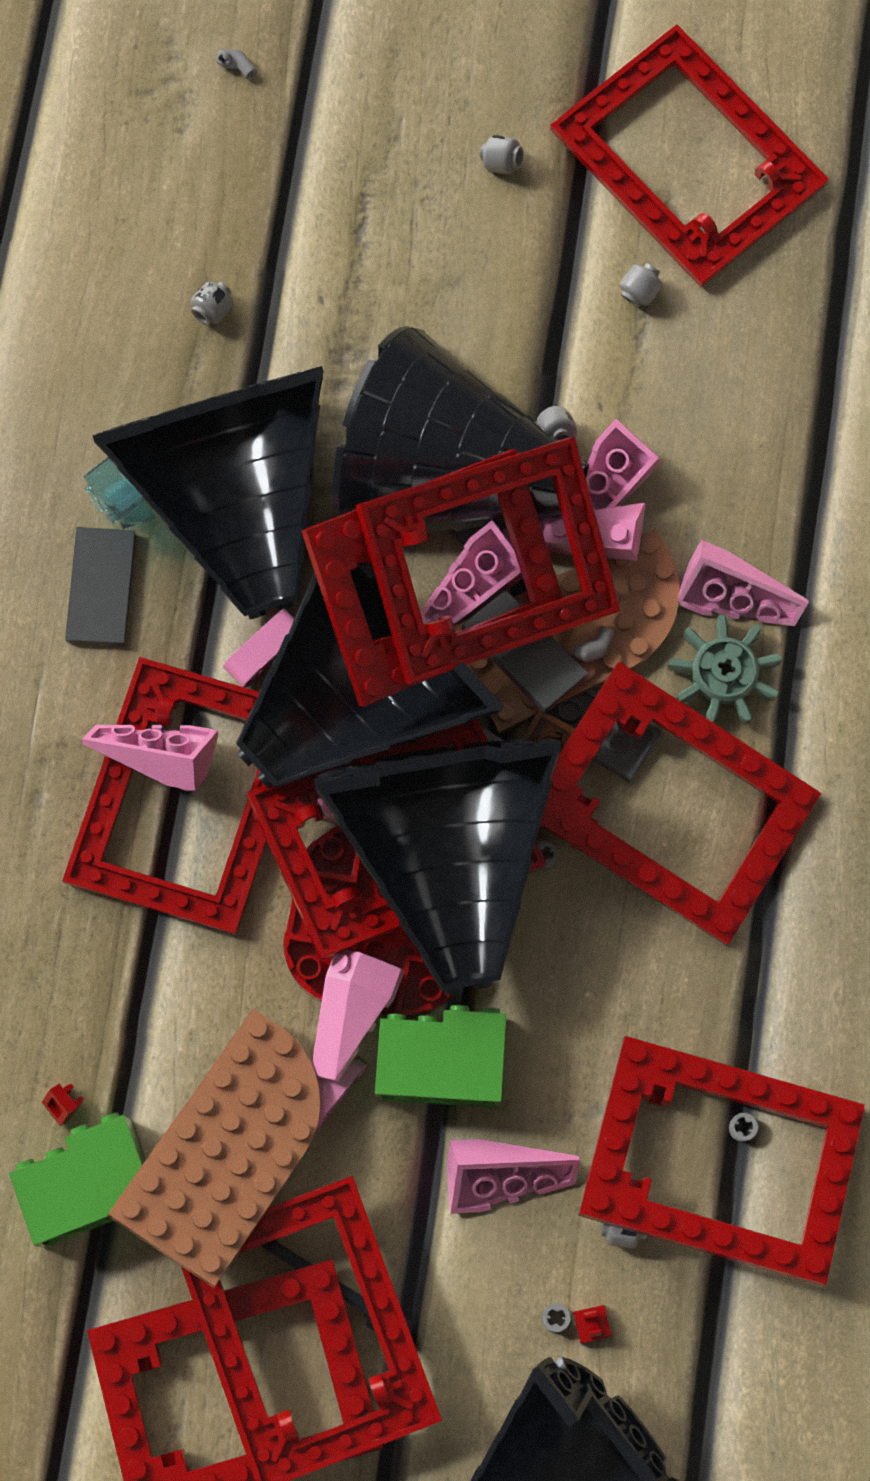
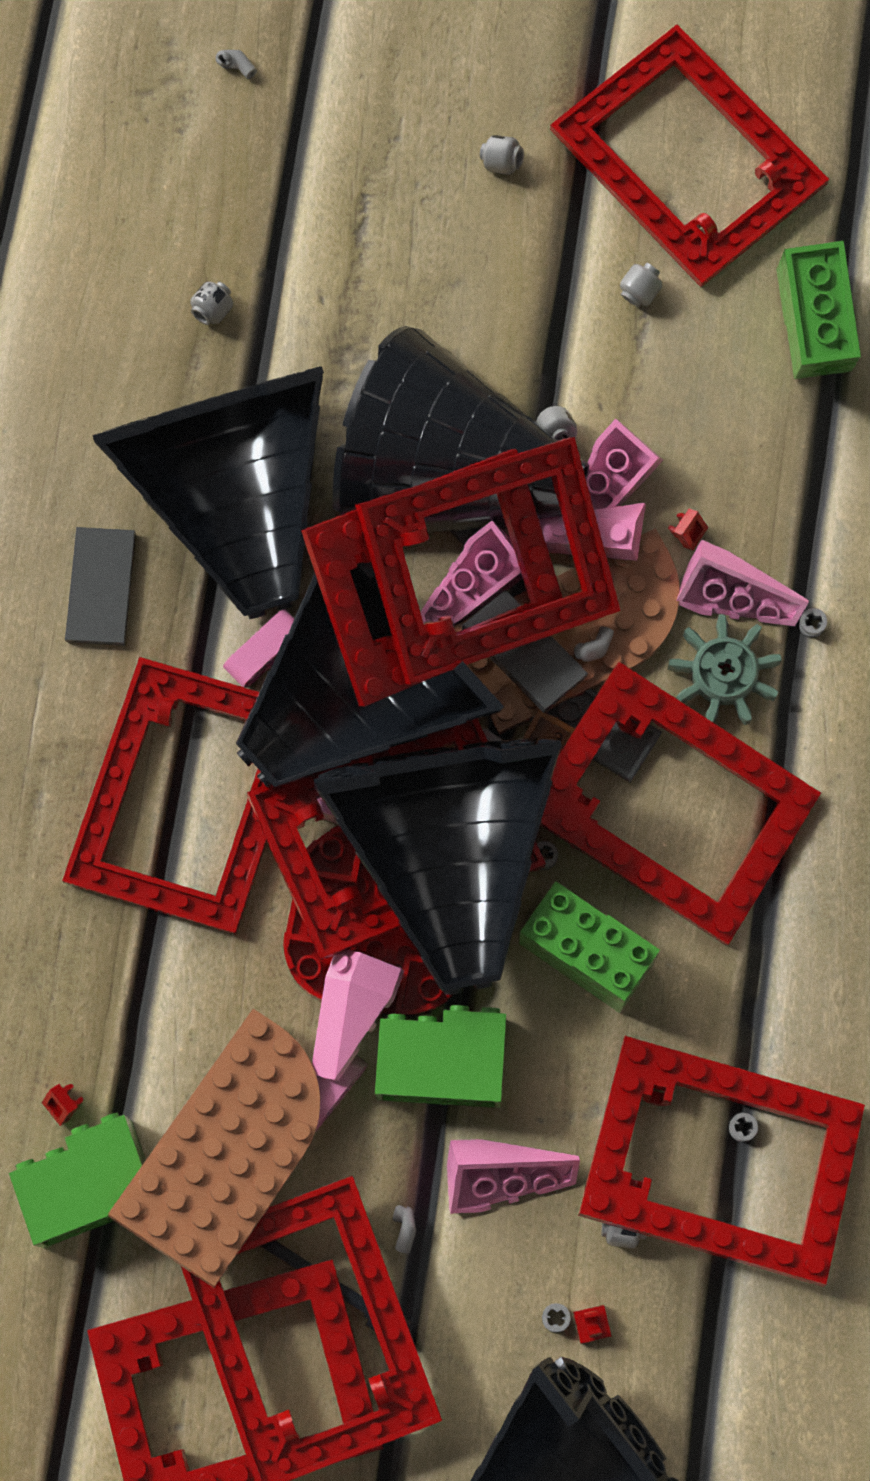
(116, 496): clear light blue slope -> none
(167, 756): bright pink wedge -> none
(407, 1230): none -> light grey arm
(588, 946): none -> bright green piece
(690, 528): none -> red tile
(809, 631): none -> light grey bush
(818, 309): none -> bright green piece

